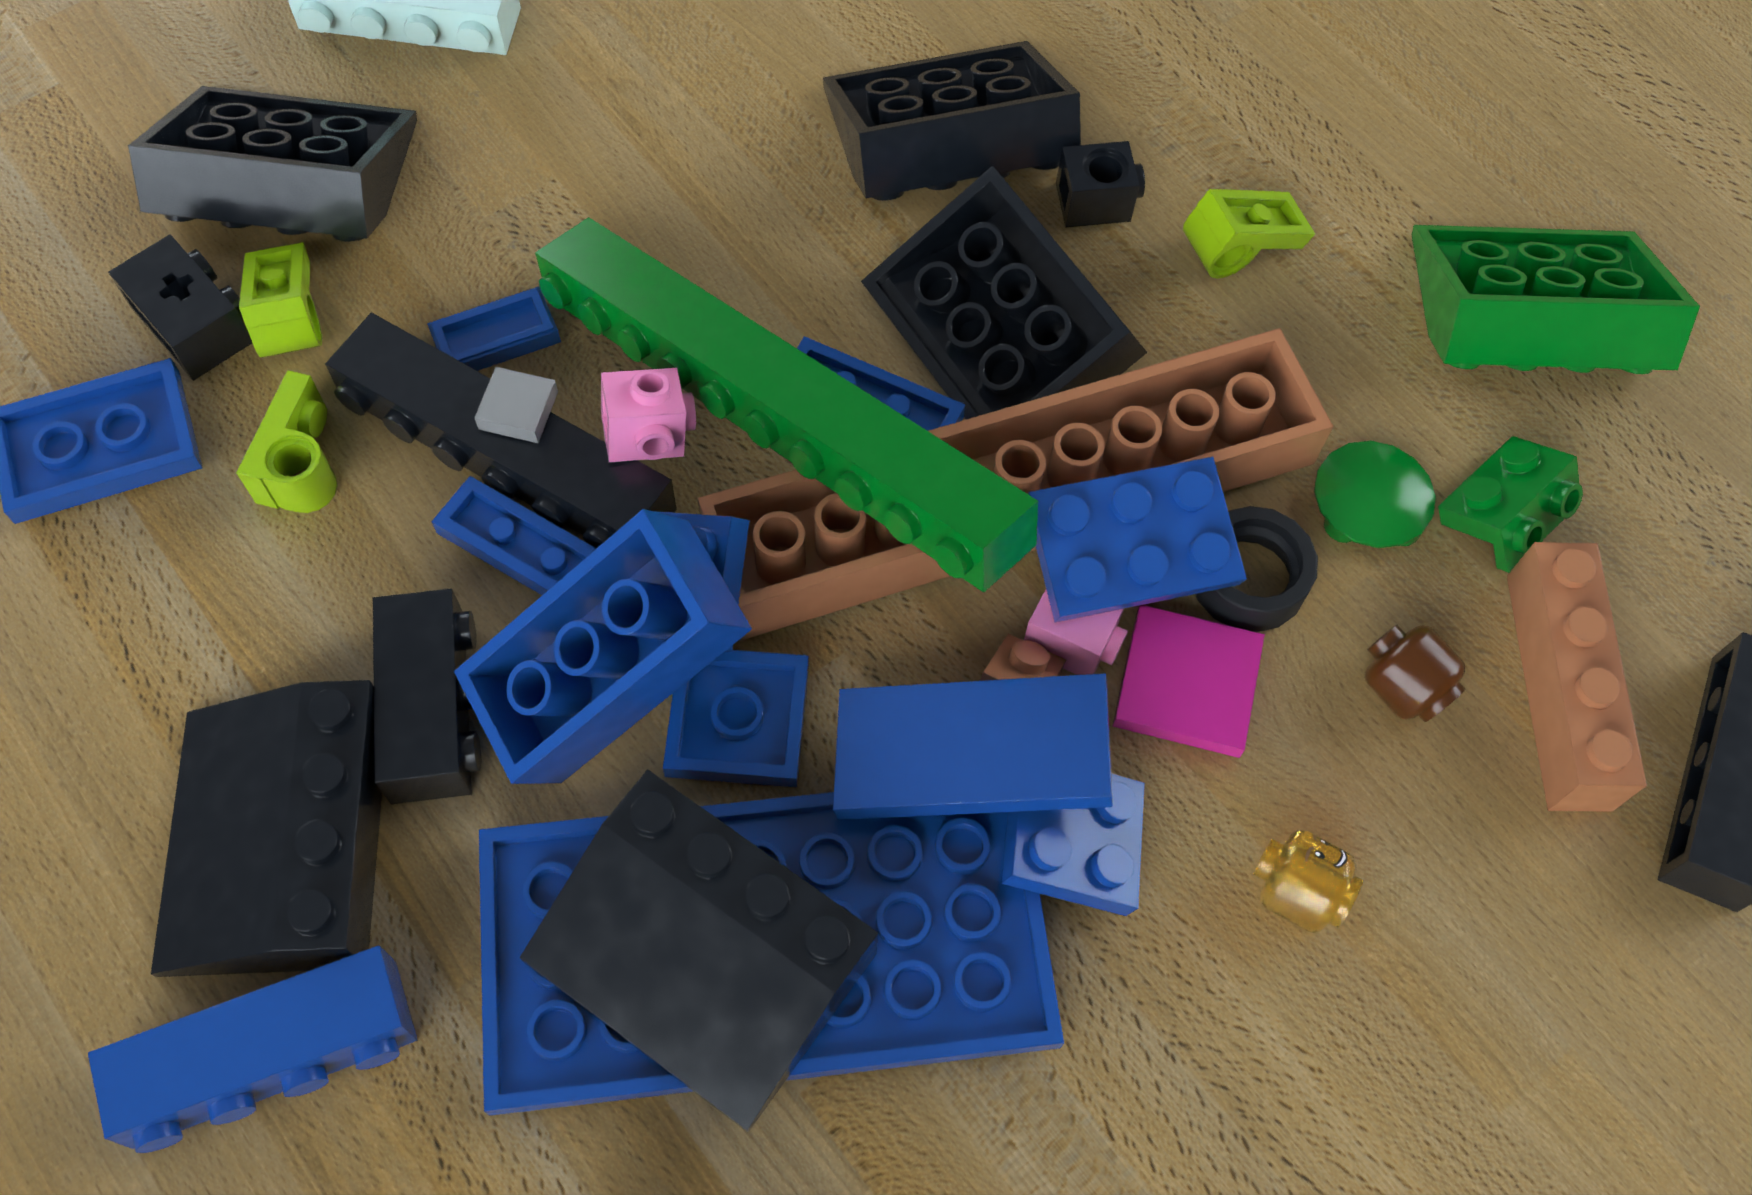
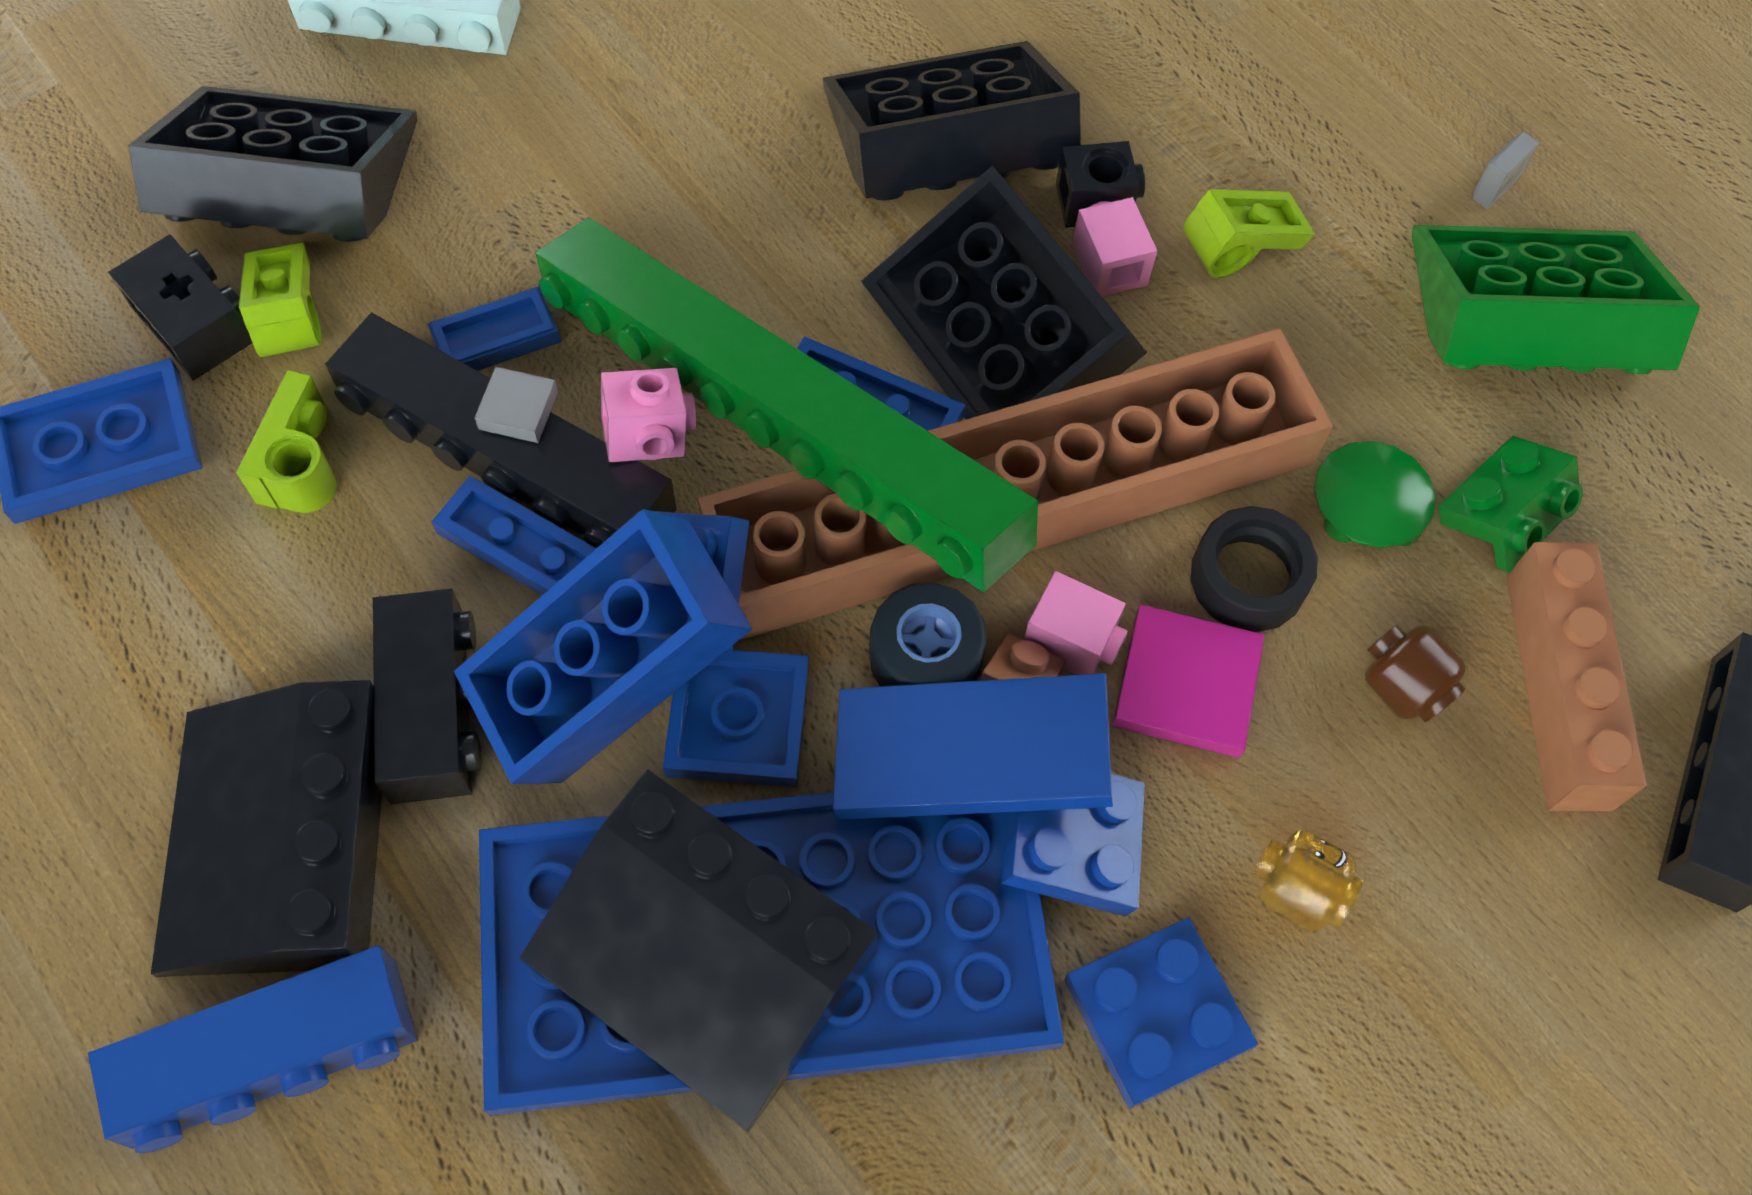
(929, 621): none -> black wheel
(1114, 246): none -> bright pink brick
(1135, 539): blue plate -> none
(1160, 1012): none -> blue plate
(1504, 170): none -> light grey tile

